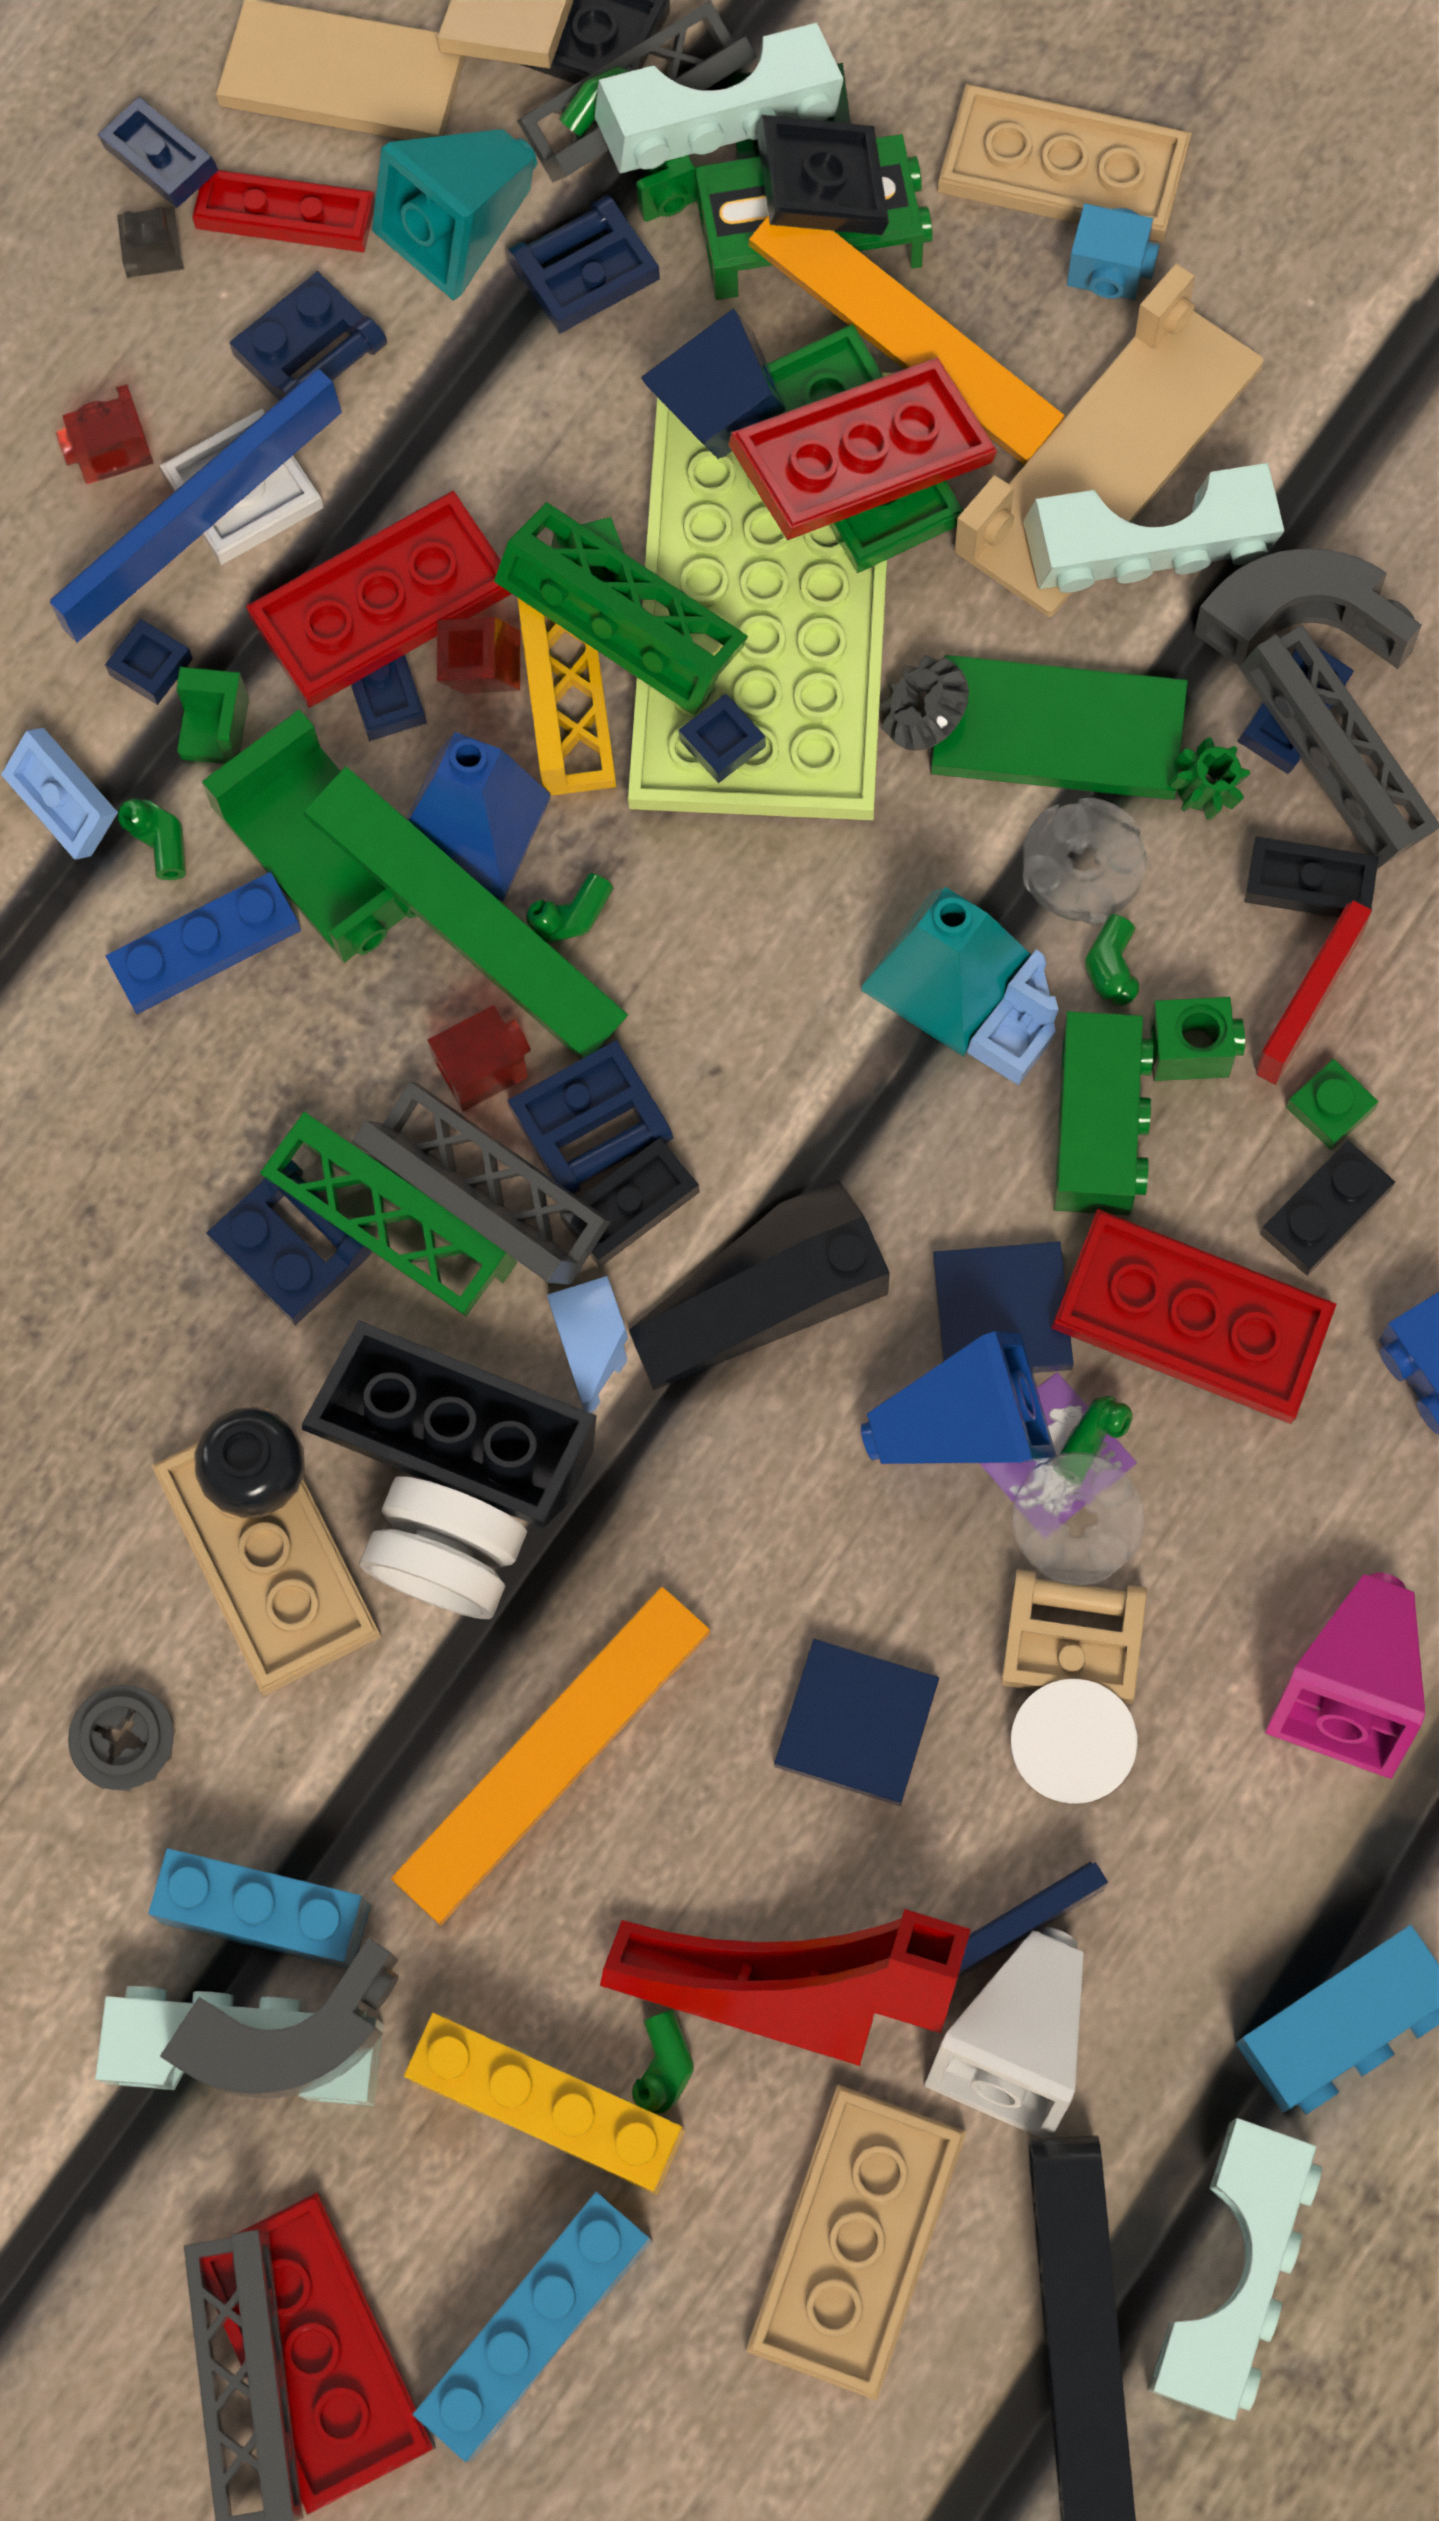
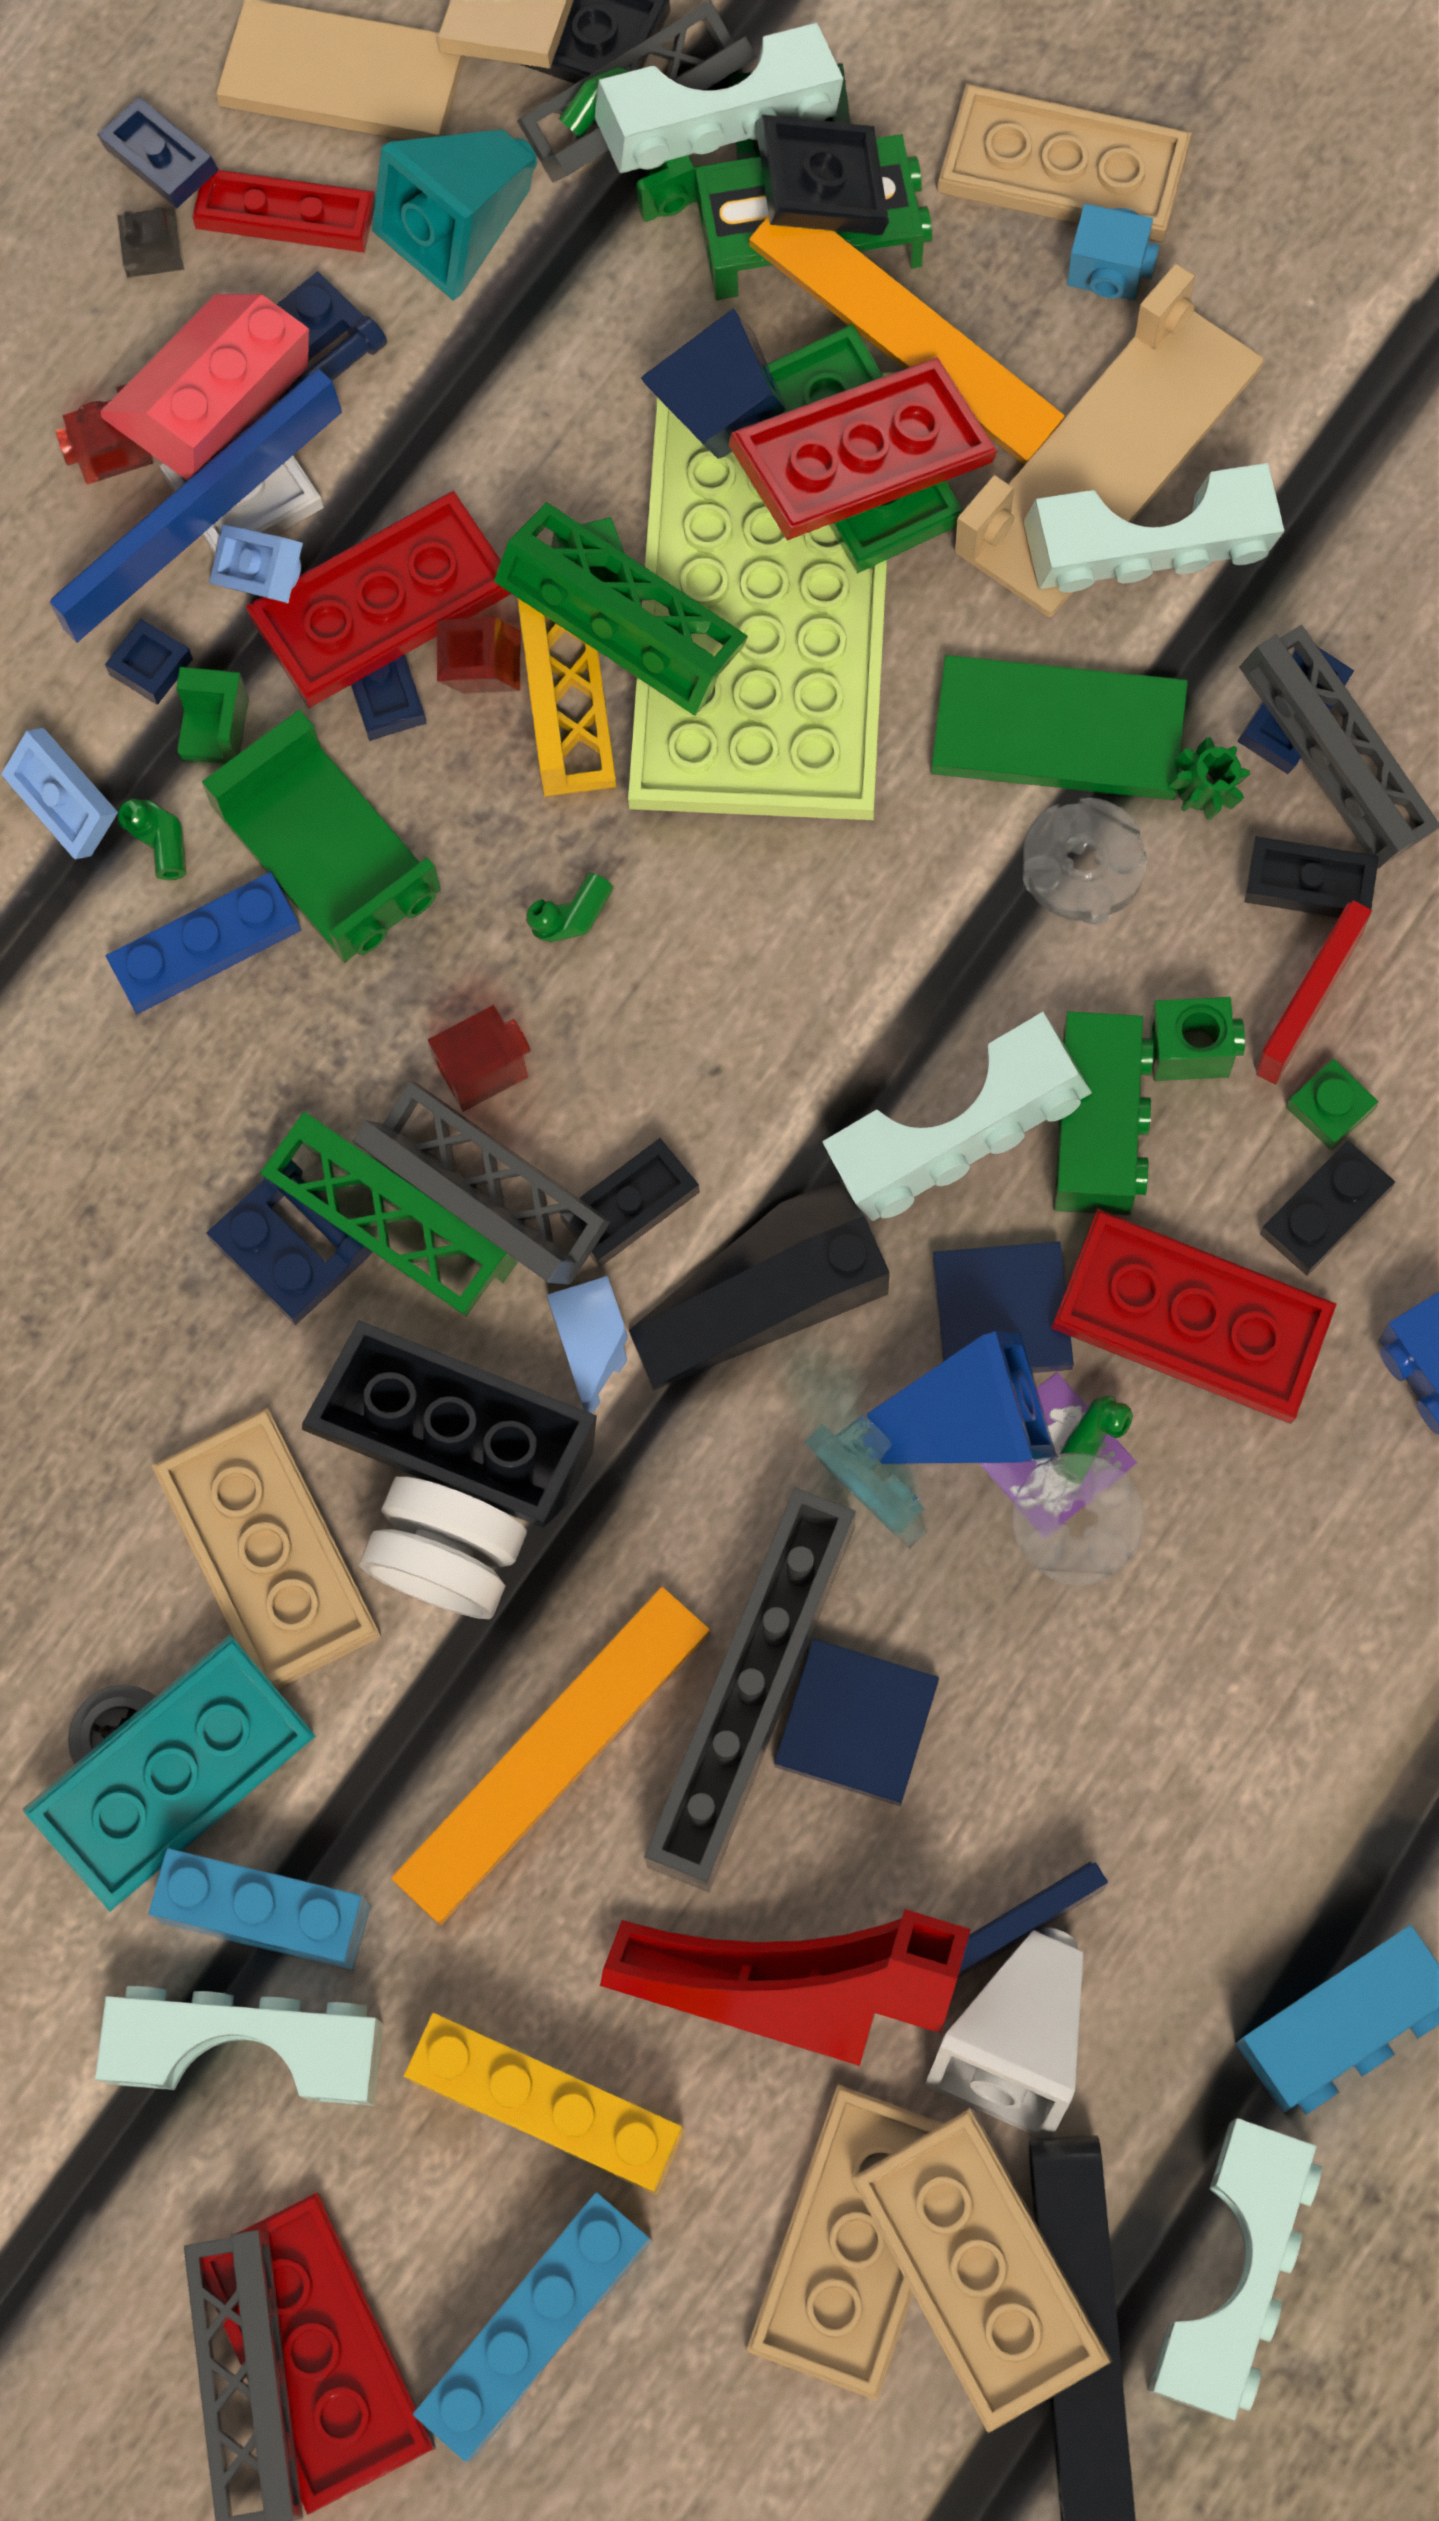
(168, 1772): none -> teal tile
(211, 381): none -> coral slope
(249, 1462): black piece -> none
(256, 563): none -> light blue plate
(291, 2058): dark grey arch -> none
(464, 914): green tile -> none
(480, 810): blue slope -> none
(581, 1101): dark blue plate -> none
(591, 276): dark blue plate -> none
(668, 2070): green arm -> none
(722, 738): dark blue plate -> none
(750, 1690): none -> dark grey brick
(851, 1460): none -> clear light blue hinge
(944, 704): dark grey gear -> none
(947, 969): teal slope -> none
(981, 2270): none -> tan tile
(1019, 1025): light blue slope -> none
(1026, 1083): none -> light aqua arch
(1053, 1651): tan plate -> none
(1074, 1741): white sticker -> none
(1106, 964): green arm -> none
(1301, 589): dark grey arch -> none
(1359, 1681): dark pink slope -> none

